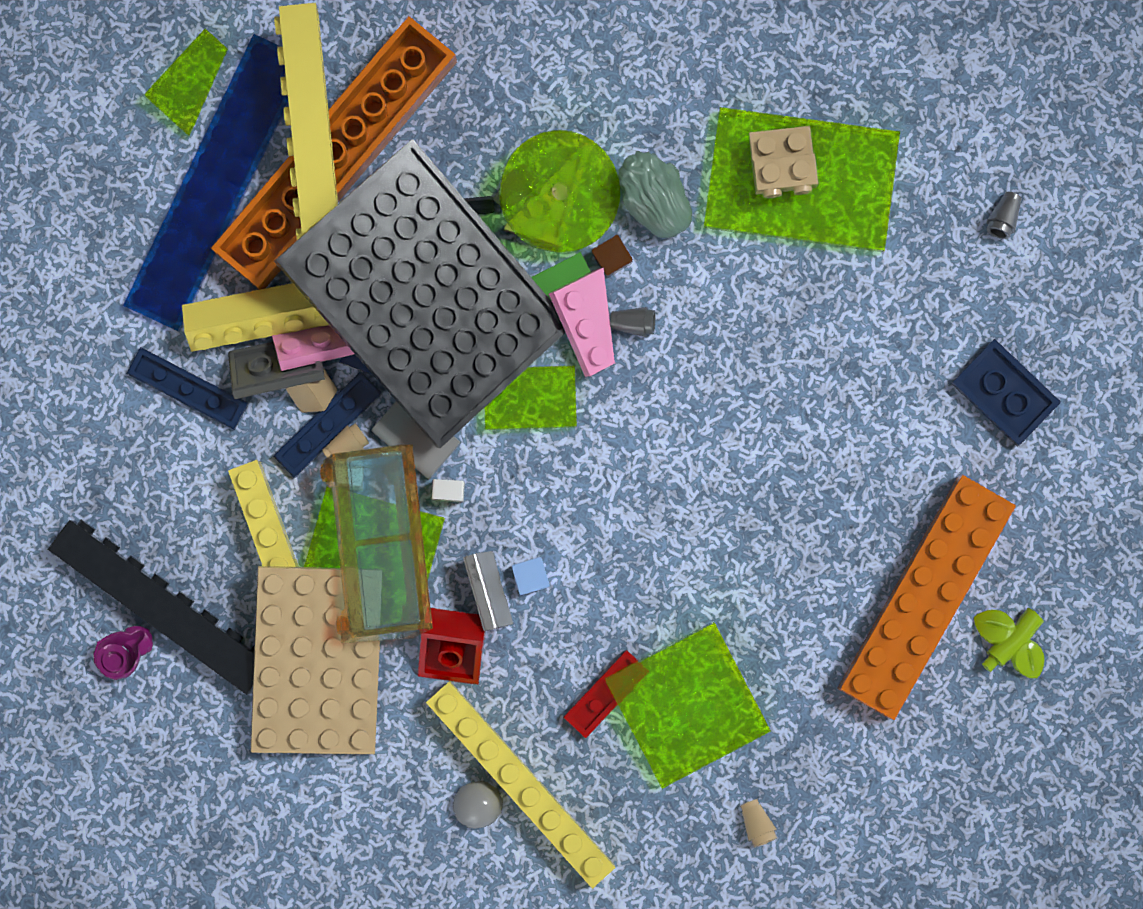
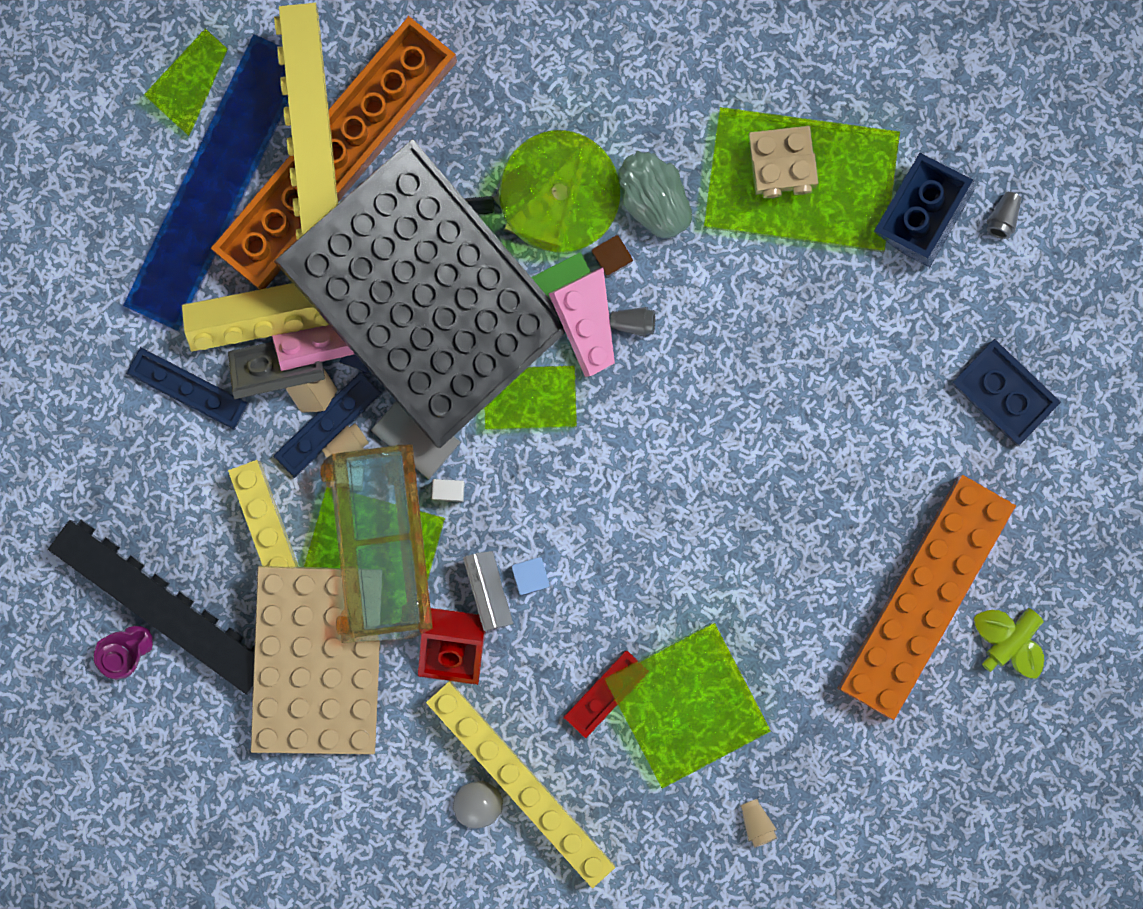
(925, 209): none -> dark blue slope

